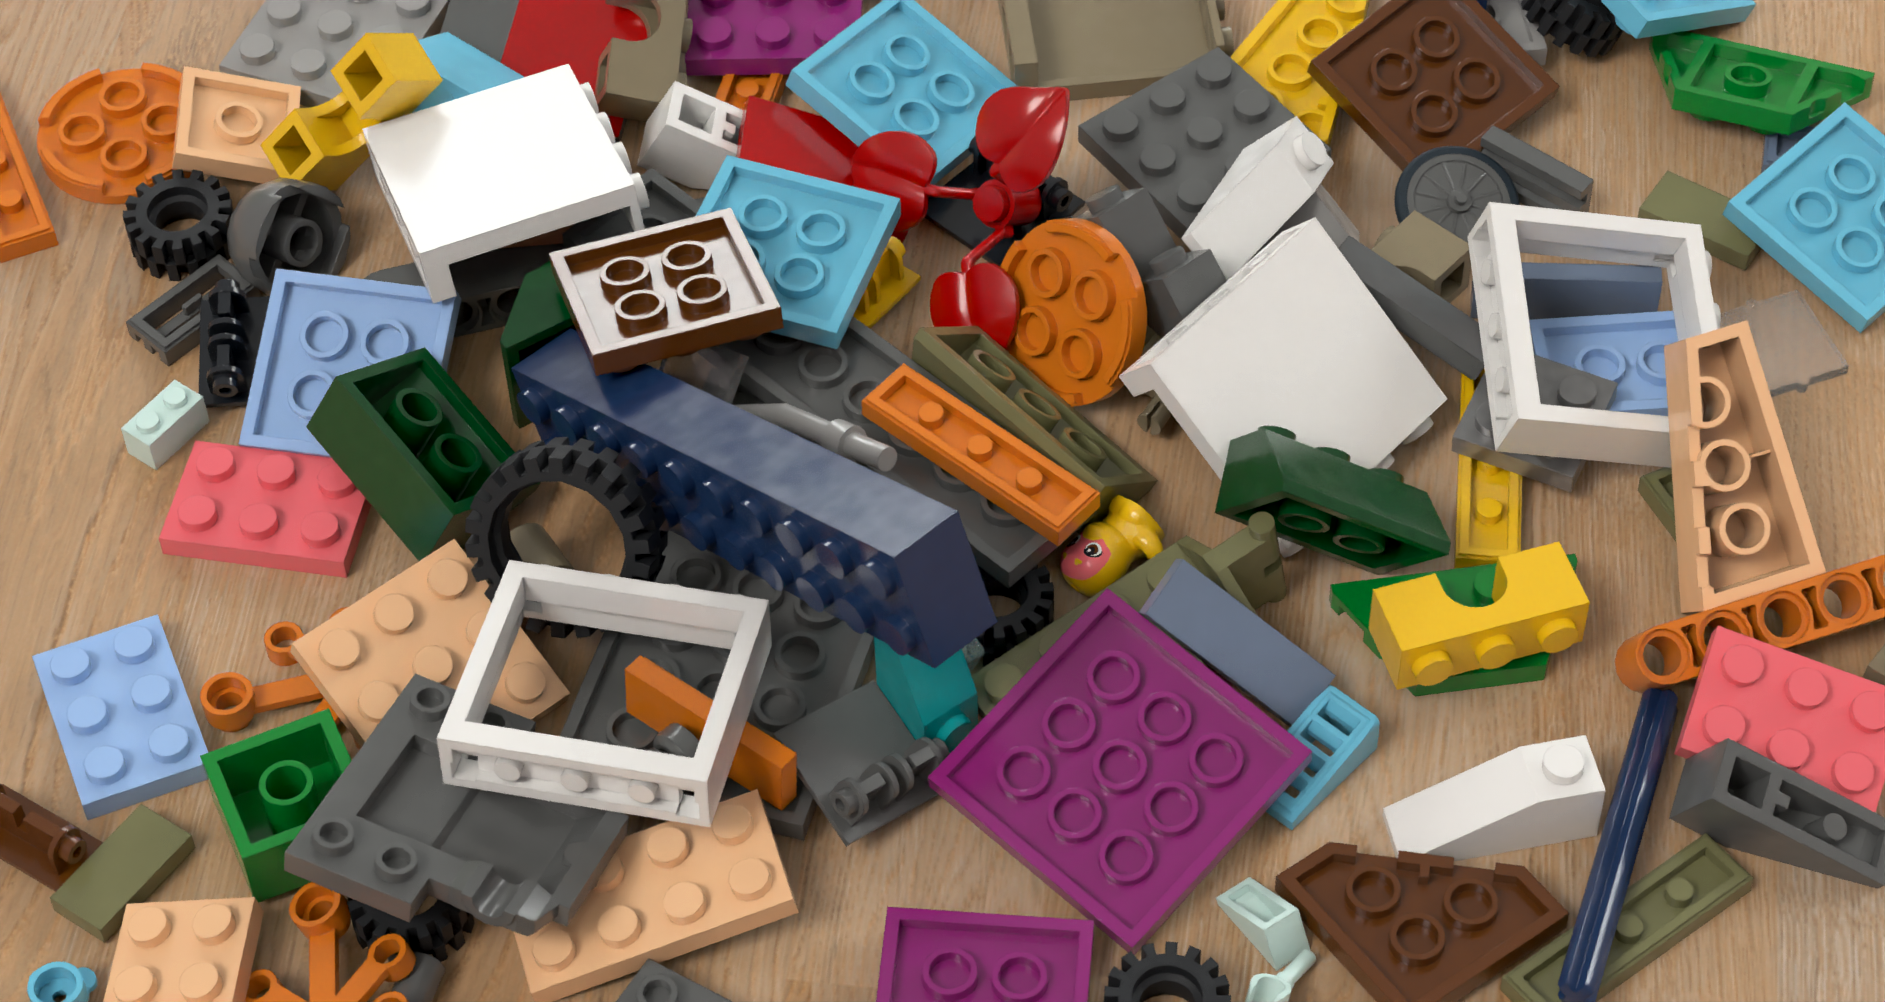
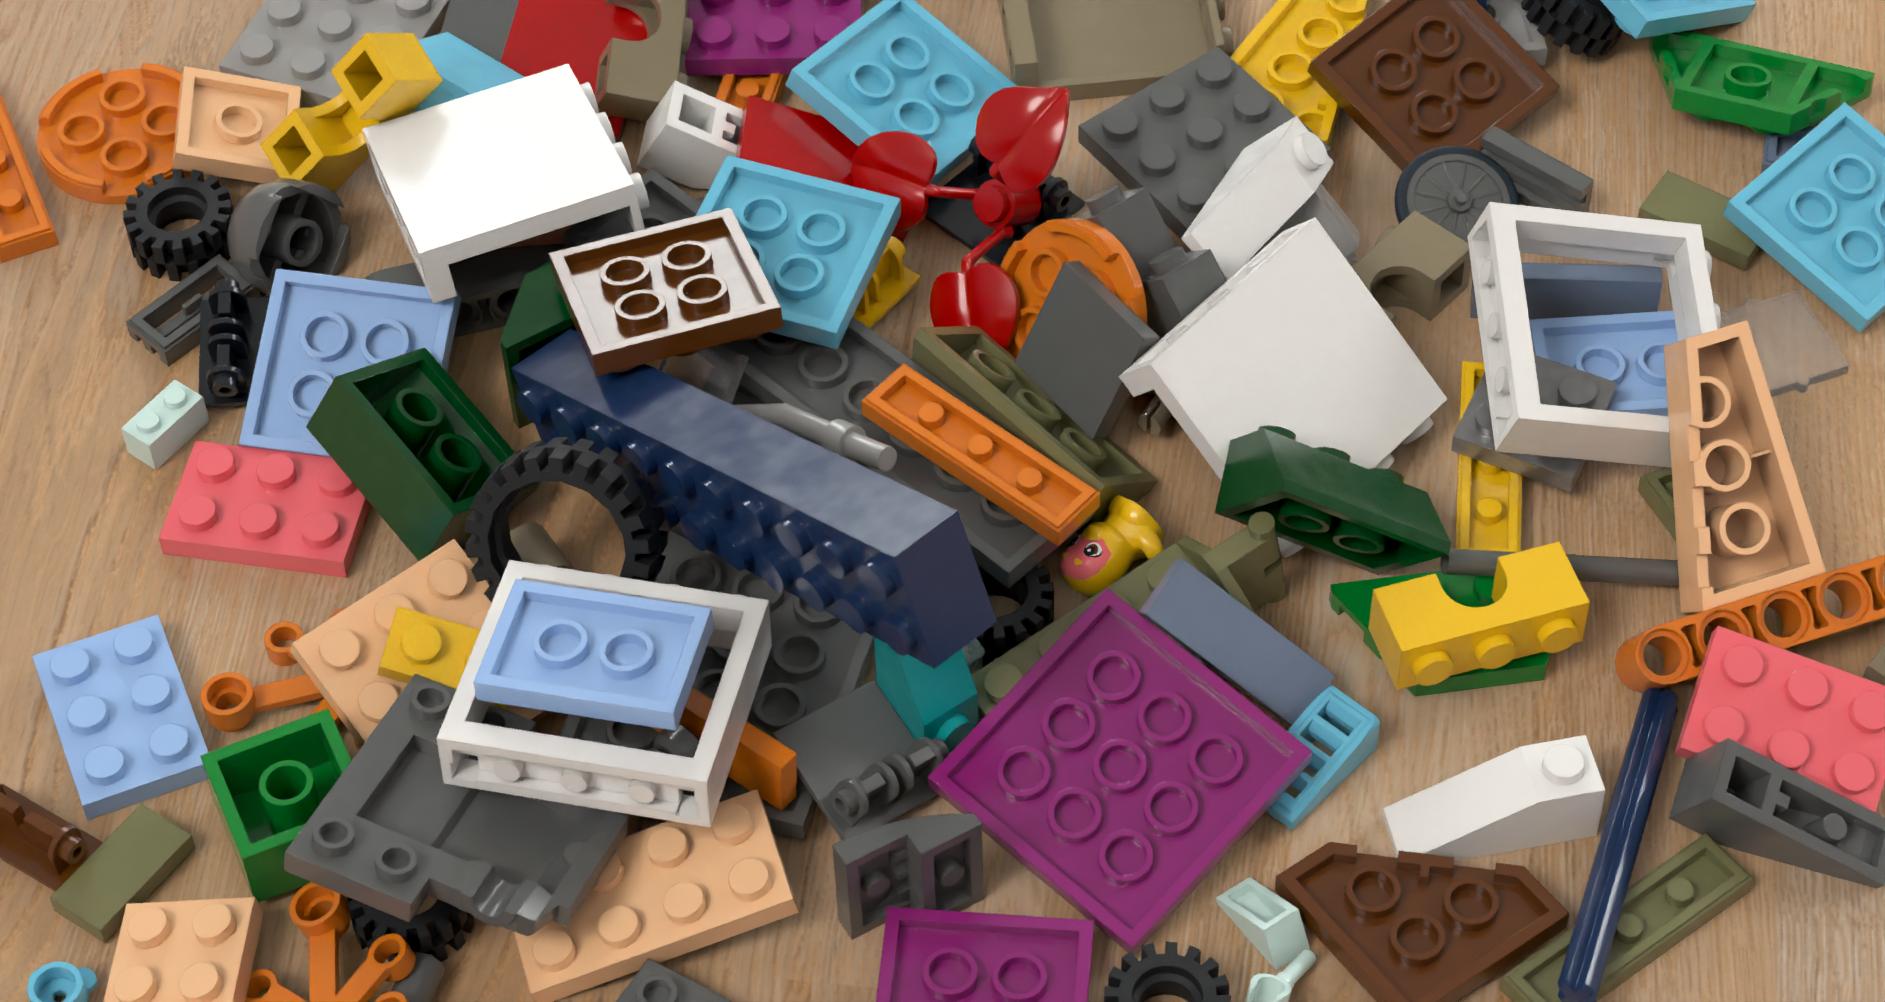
(427, 648): none -> yellow plate
(594, 654): none -> light blue plate
(908, 864): none -> dark grey slope
(1083, 347): none -> dark grey tile
(1418, 310): dark grey tile -> none
(1586, 567): none -> dark grey bar

